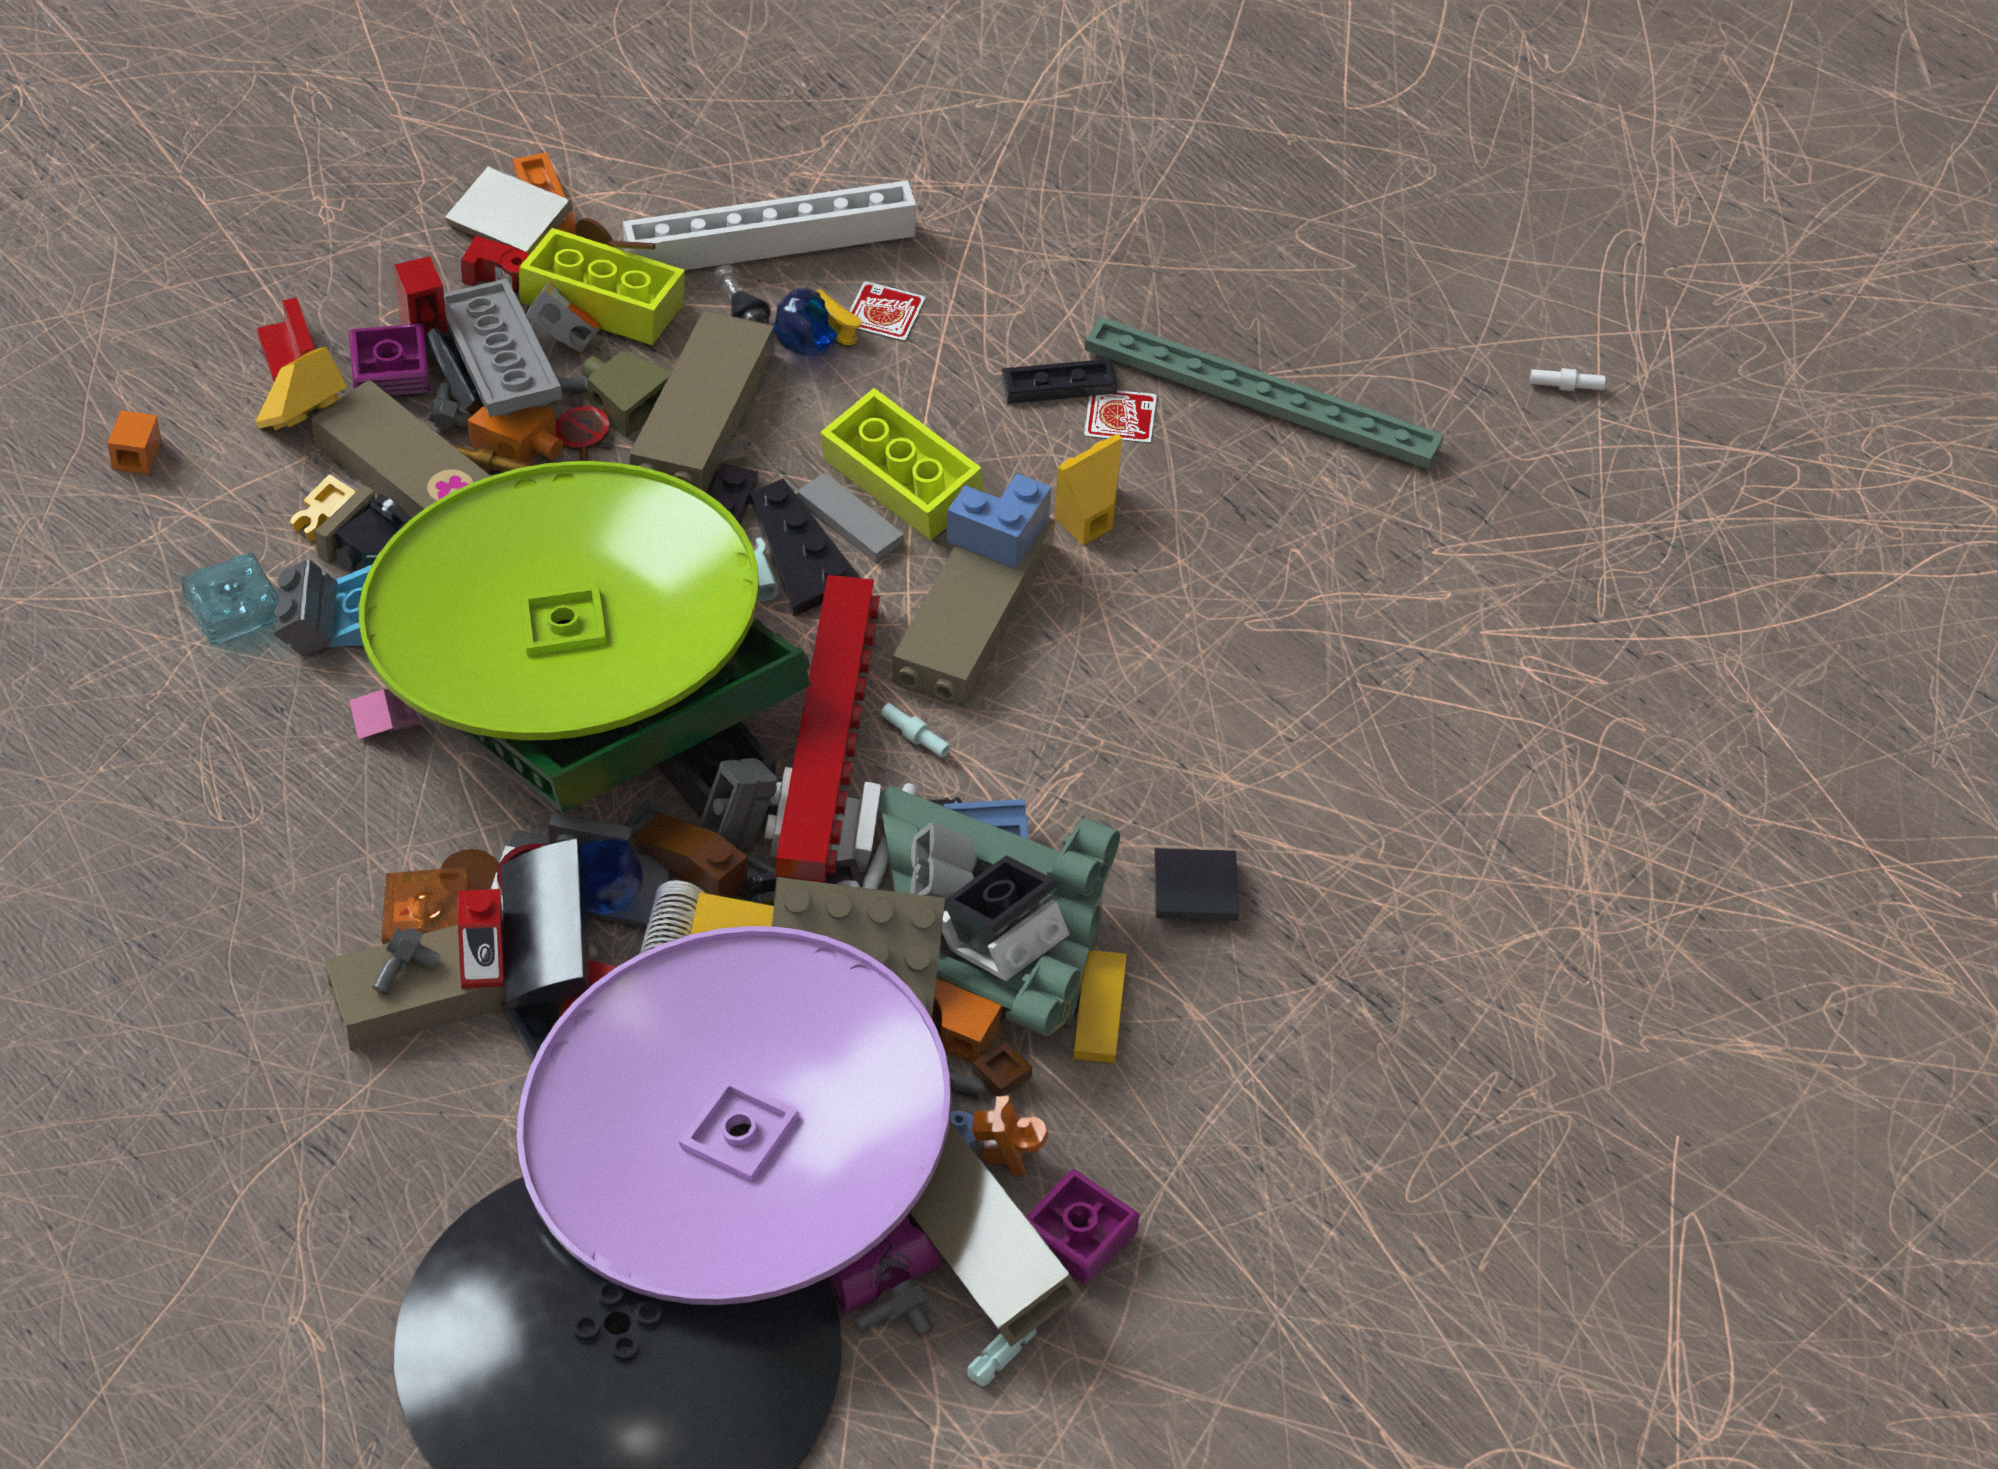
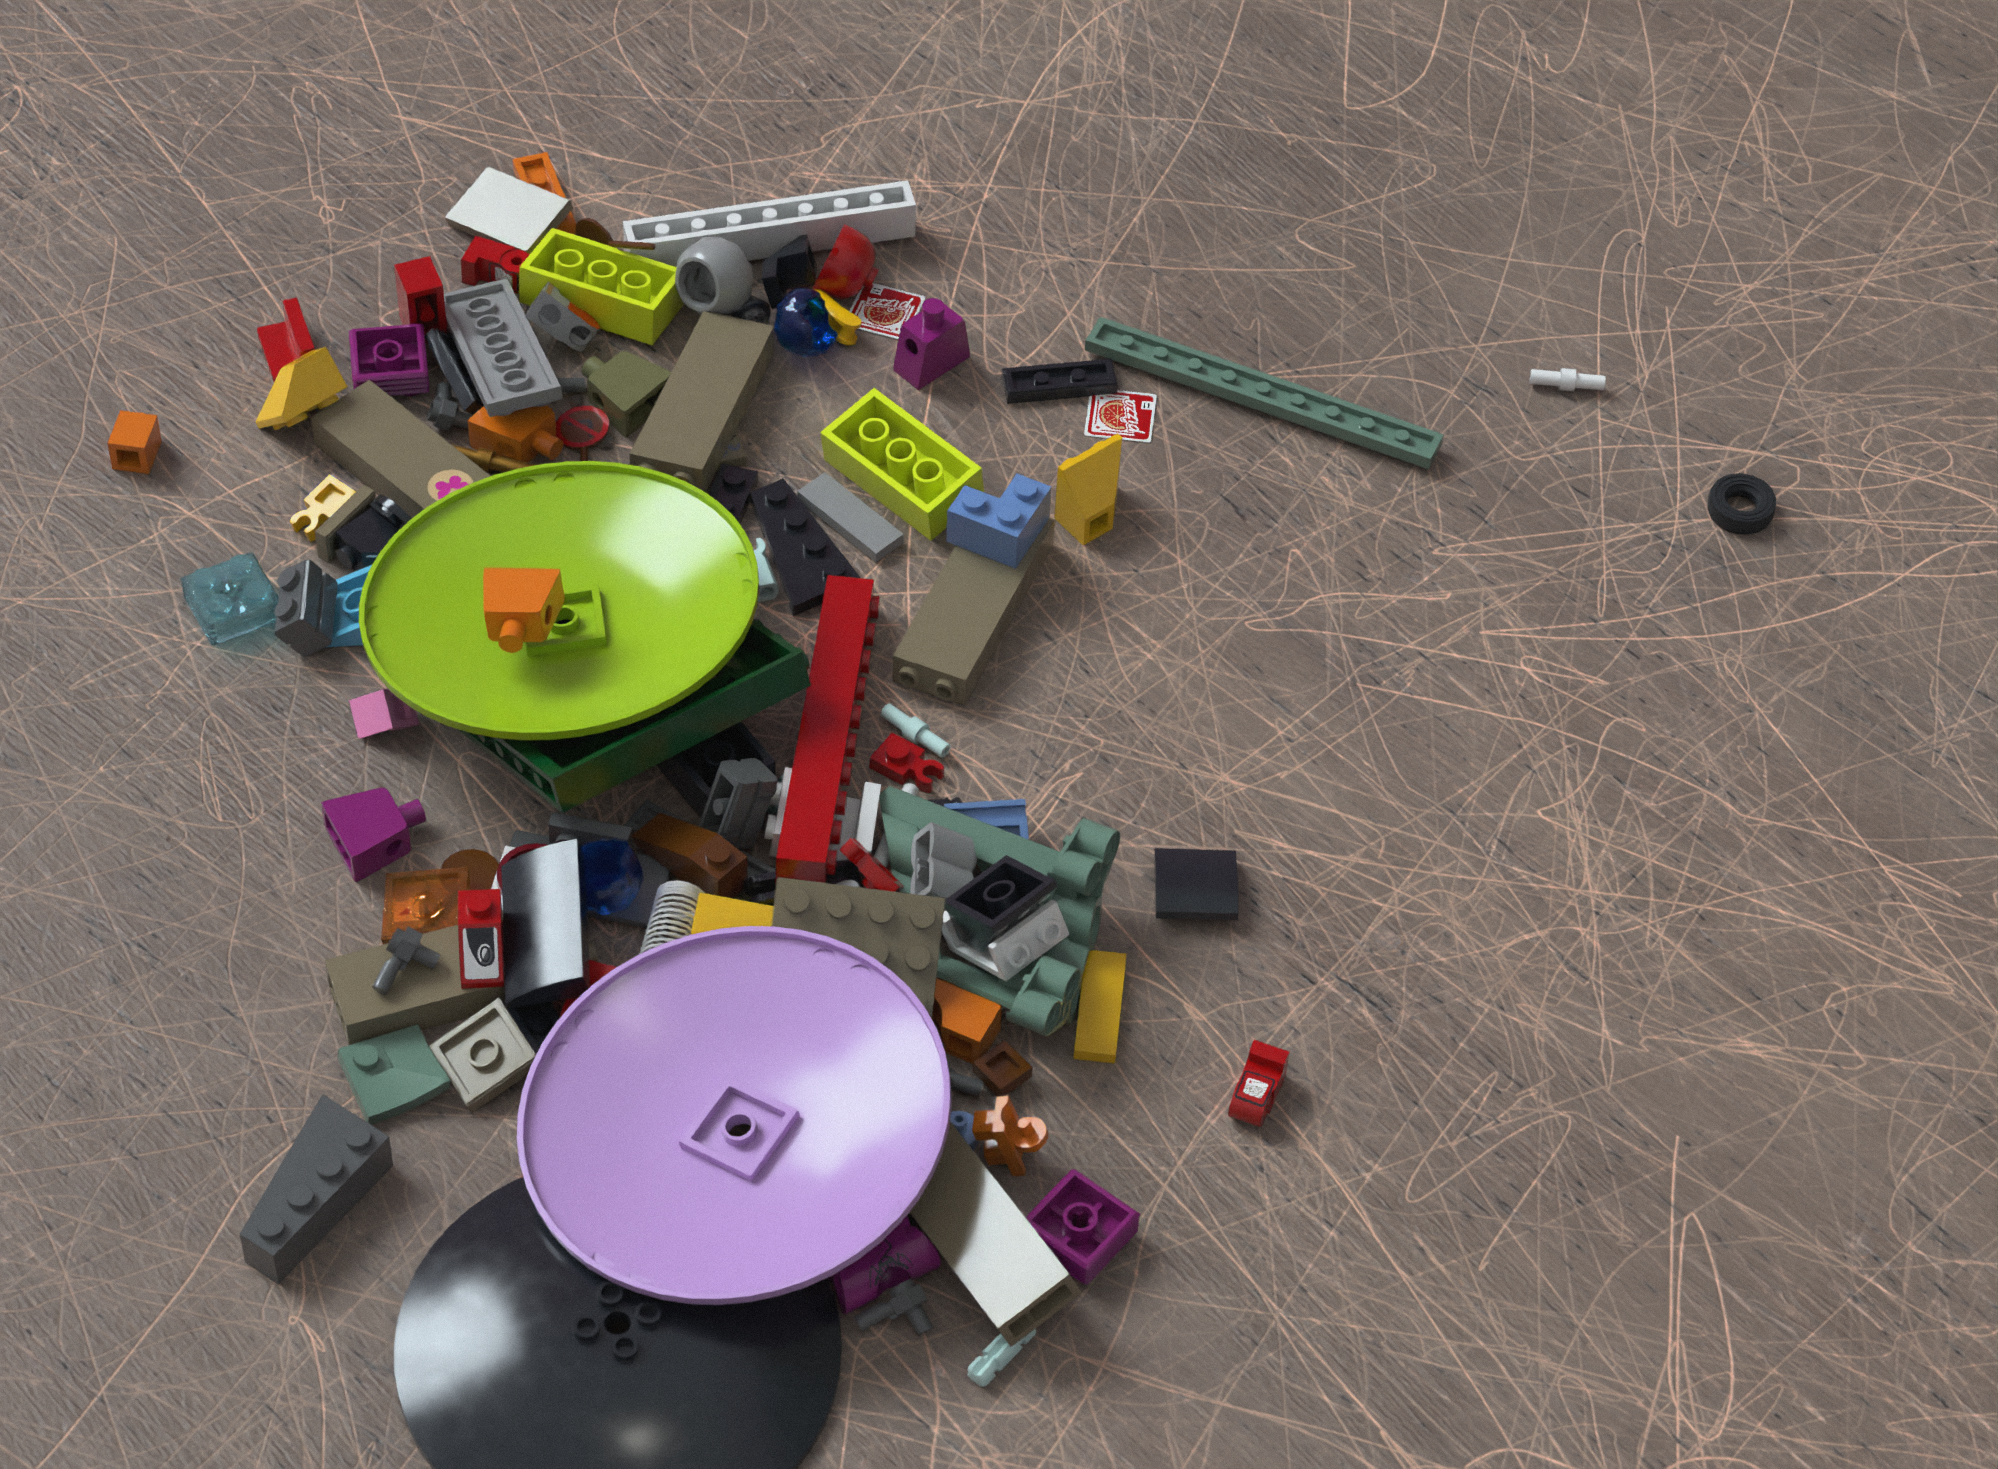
(314, 1188): none -> dark grey wedge
(370, 829): none -> magenta torso
(392, 1073): none -> sand green plate
(484, 1055): none -> tile
(521, 604): none -> orange torso
(714, 276): none -> light grey piece
(788, 268): none -> black slope
(848, 265): none -> red cylinder
(875, 873): none -> red plate
(904, 760): none -> red plate
(930, 344): none -> magenta torso
(1259, 1083): none -> red leg
(1744, 486): none -> black tyre

